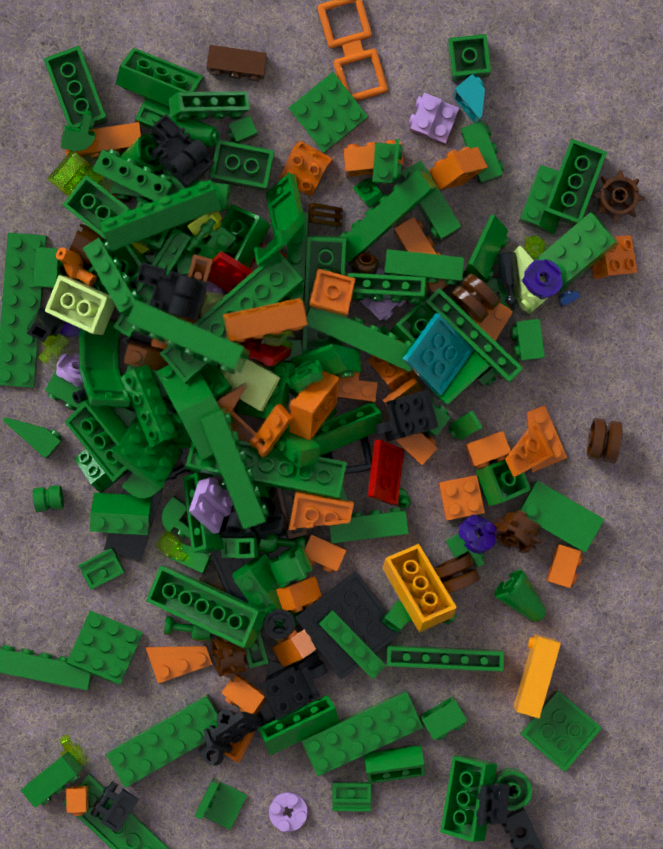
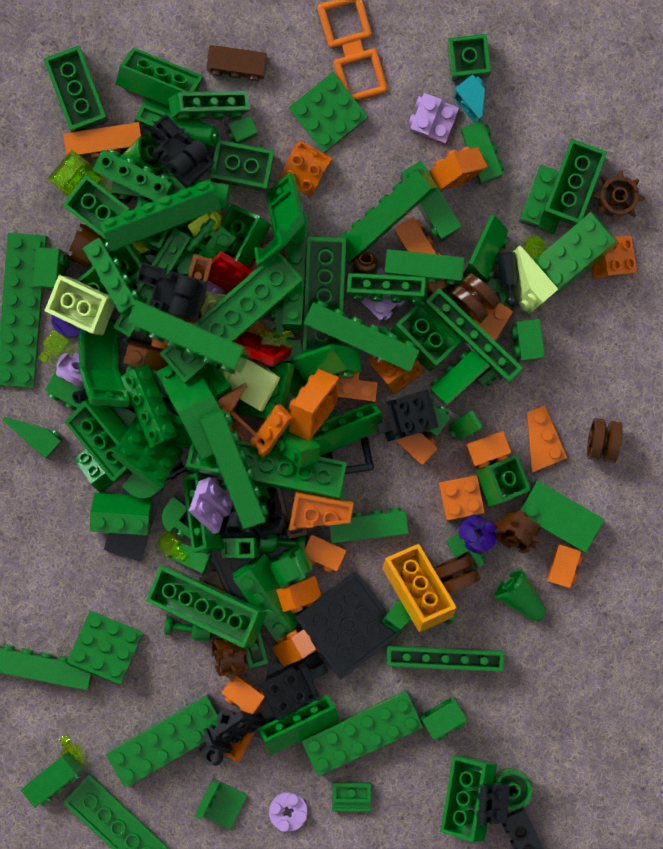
(44, 325): black brick -> none
(48, 498): green wheel -> none
(74, 266): orange arm -> none
(77, 800): orange brick -> none
(79, 138): green brick -> none
(101, 568): green plate -> none
(118, 811): black plate -> none
(178, 660): orange wing -> none
(265, 320): orange brick -> none
(279, 632): black gear -> none
(305, 374): green plate -> none
(332, 292): orange tile -> none
(336, 216): reddish brown tile -> none
(352, 644): green plate -> none
(360, 160): orange brick -> none
(368, 192): green plate -> none
(386, 165): green bracket -> none
(386, 472): red plate -> none
(394, 764): green brick -> none
(404, 499): green arm -> none
(407, 388): orange plate -> none
(438, 354): teal plate -> none
(529, 450): orange wing -> none
(535, 285): dark purple plate -> none
(536, 675): light orange brick -> none
(561, 731): green plate -> none
(568, 297): blue plate -> none

